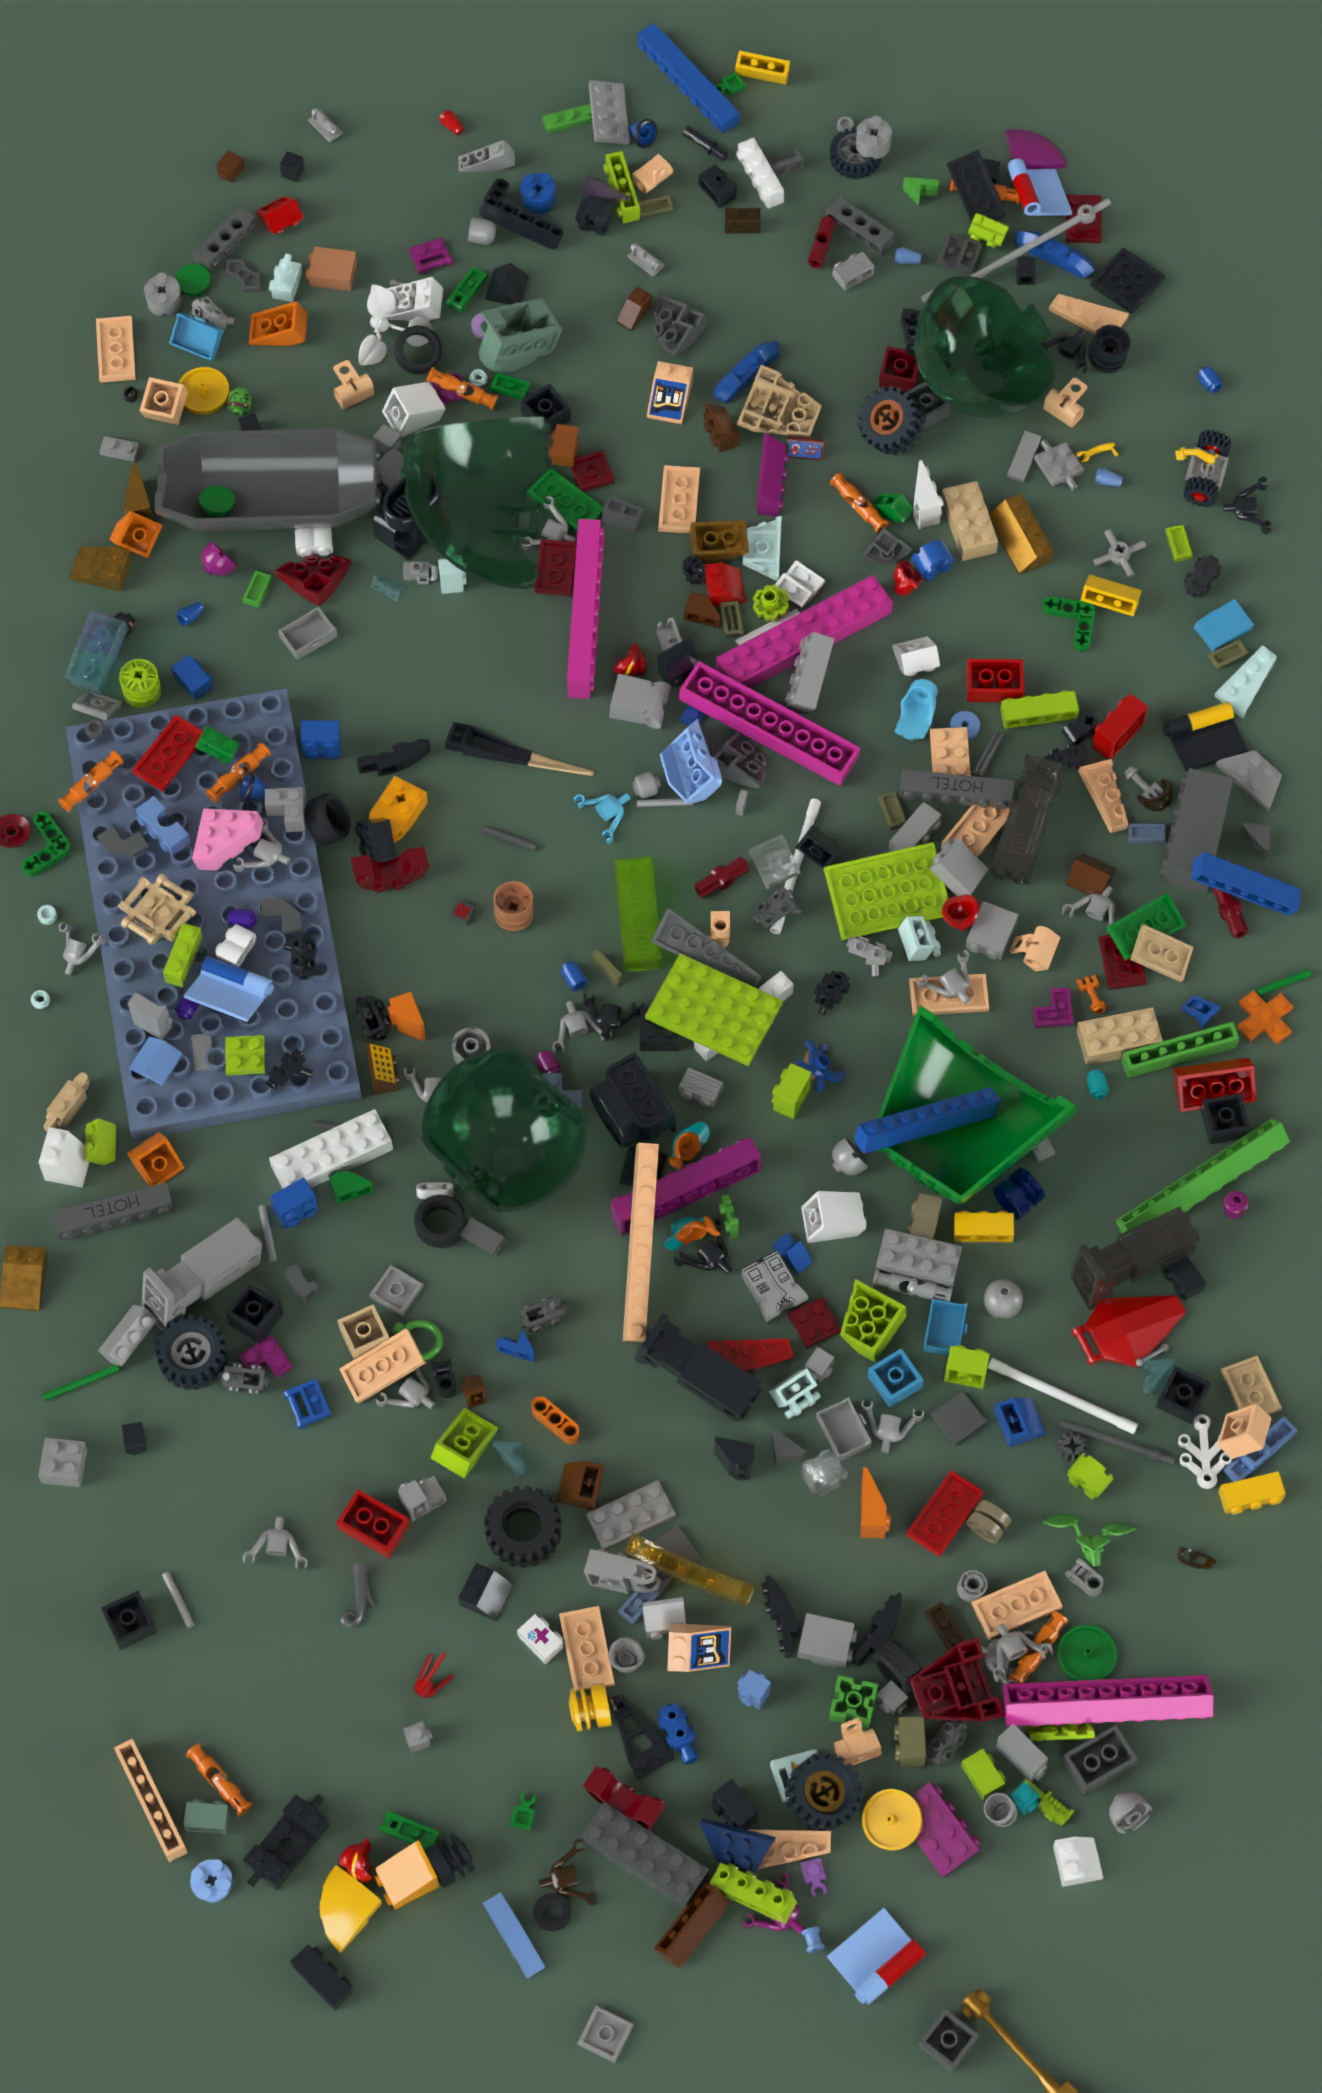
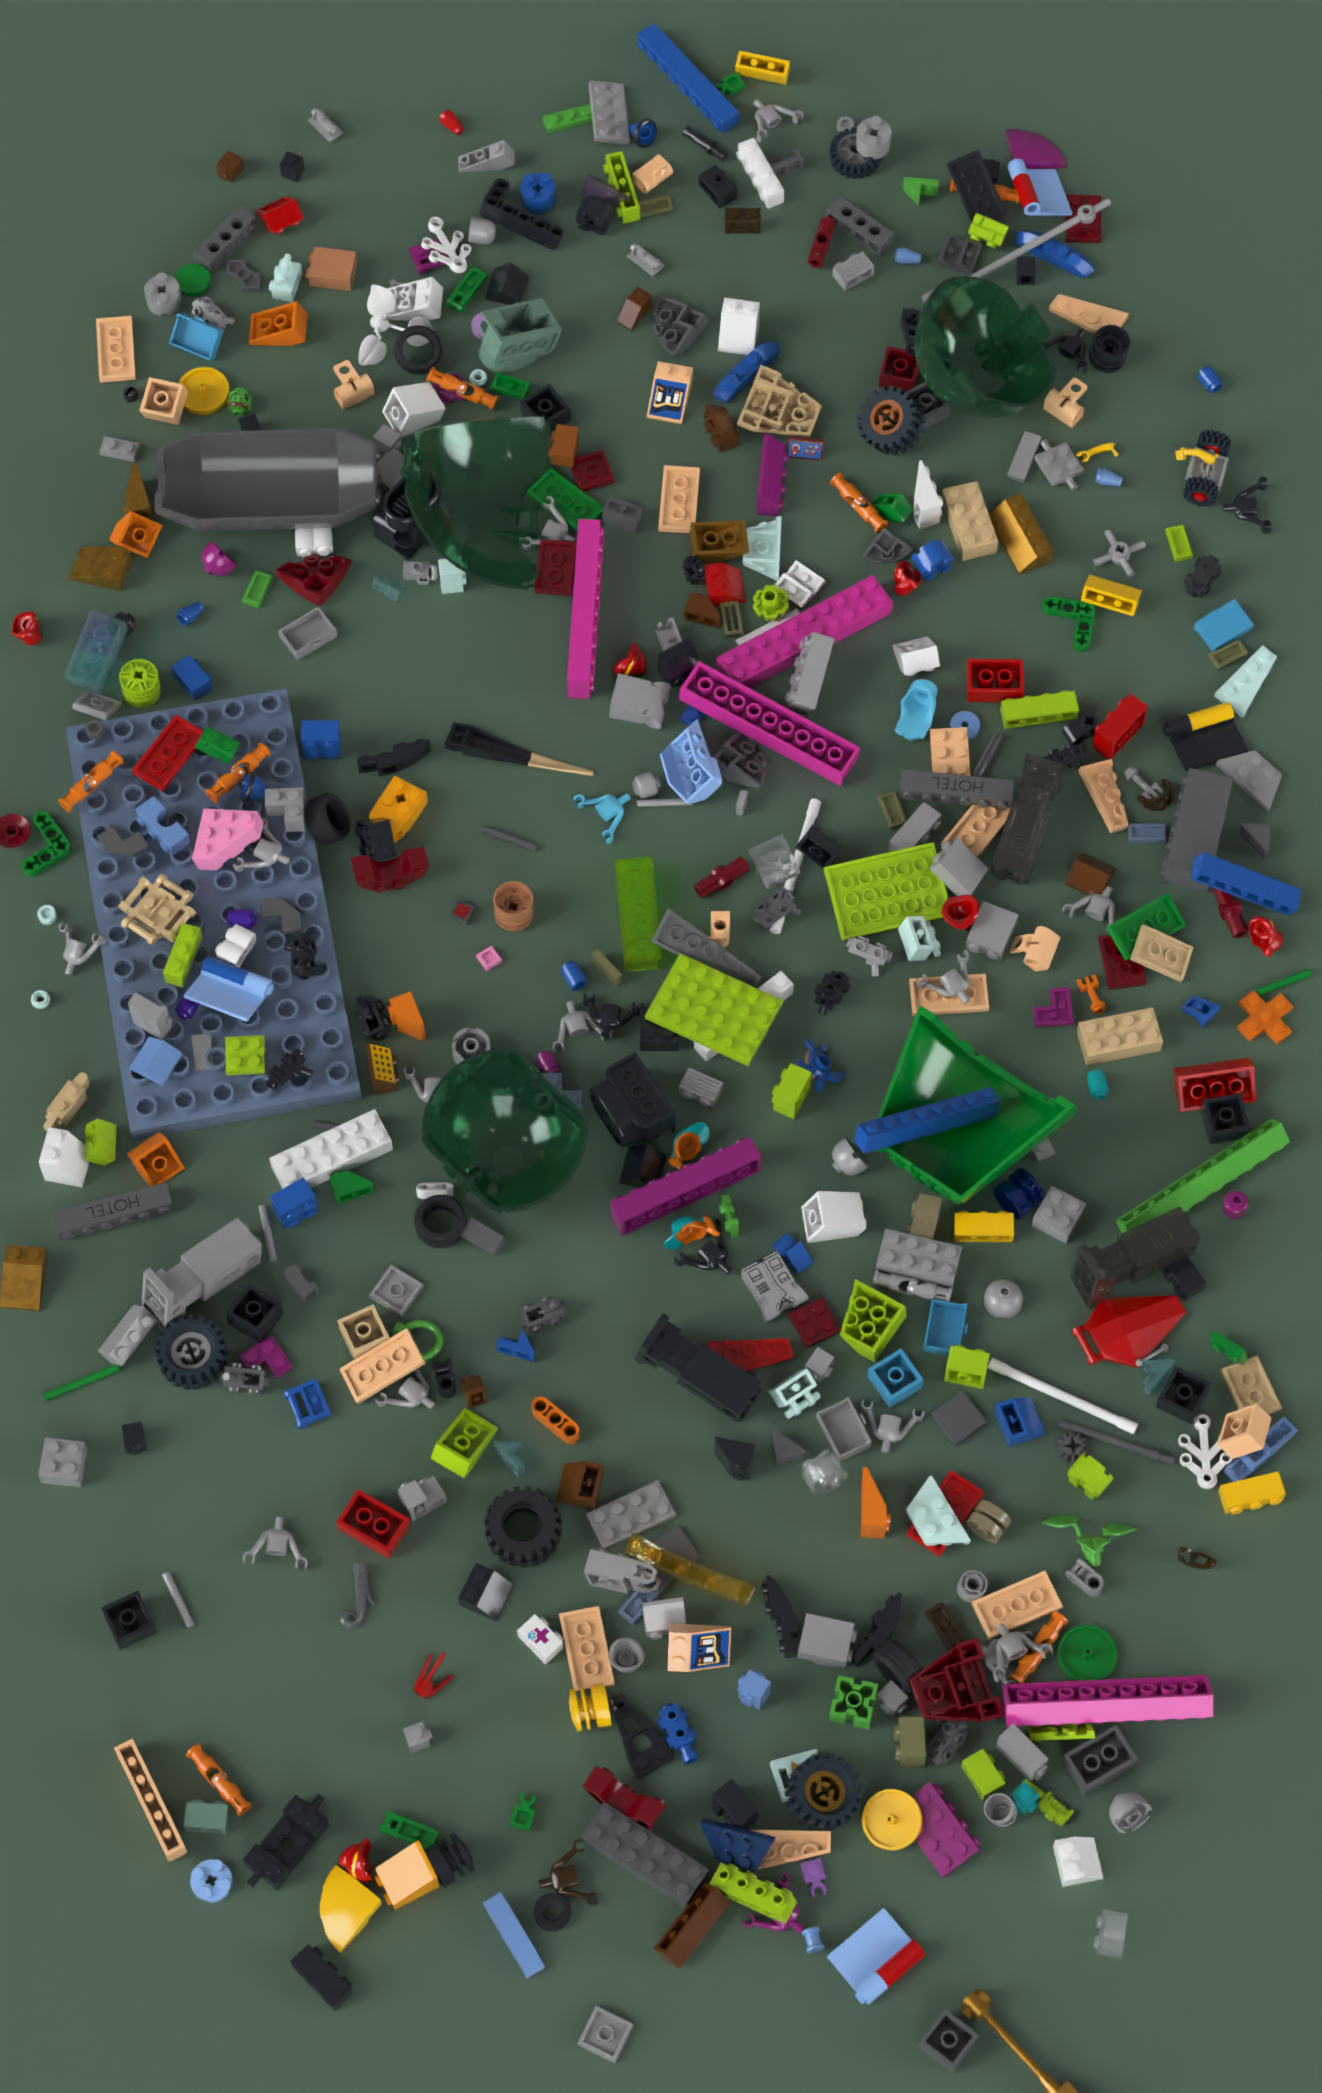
(27, 628): none -> red hair
(216, 501): green tile -> none
(456, 263): none -> white plant
(489, 958): none -> bright pink tile
(640, 1242): light nougat brick -> none
(738, 326): none -> white slope
(770, 118): none -> light grey piece
(857, 1744): light nougat piece -> none
(934, 1517): none -> light aqua wing
(1058, 1214): none -> light grey brick
(1111, 1934): none -> clear brick
(1127, 280): black plate -> none
(1180, 1050): bright green brick -> none
(1229, 1348): none -> green plate
(1265, 935): none -> red hair

